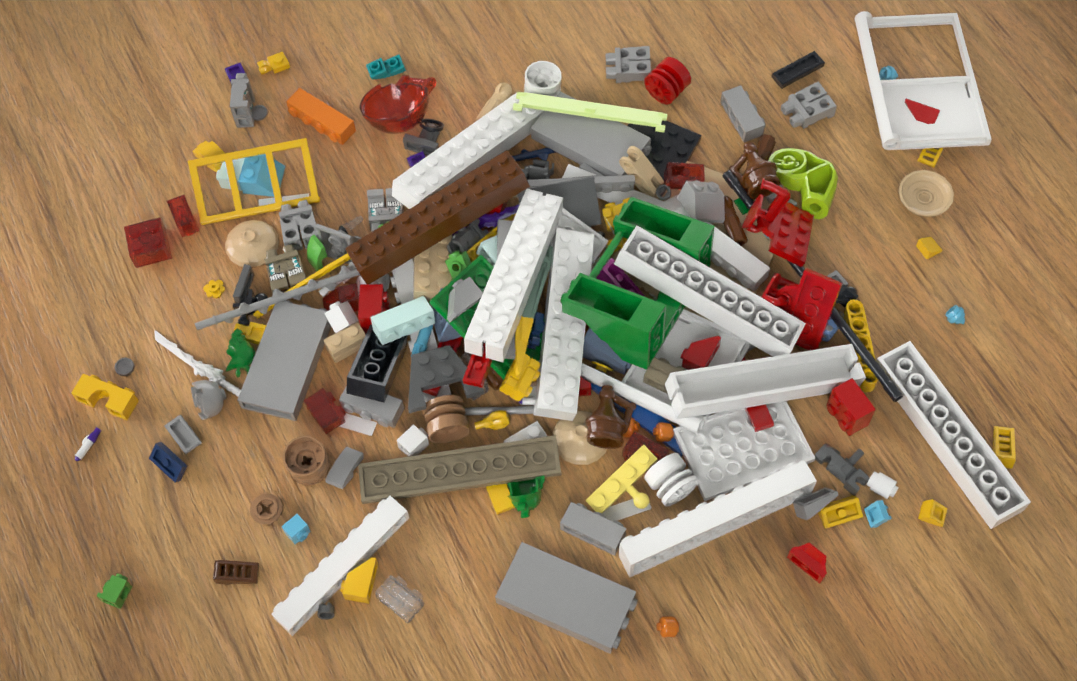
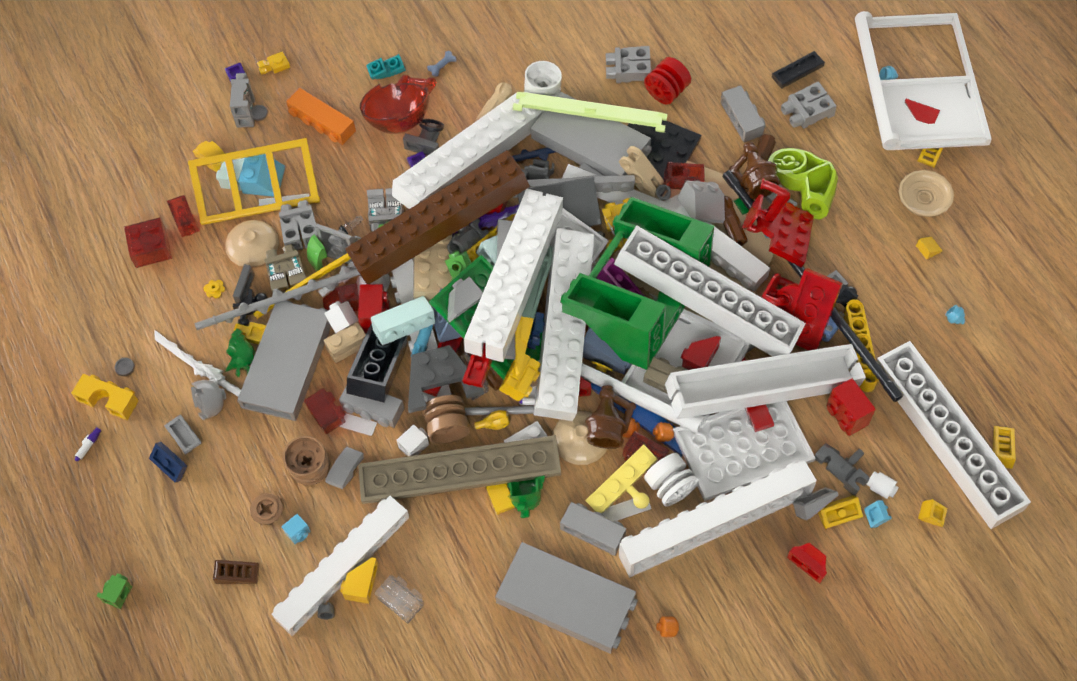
(436, 68): none -> sand blue piece

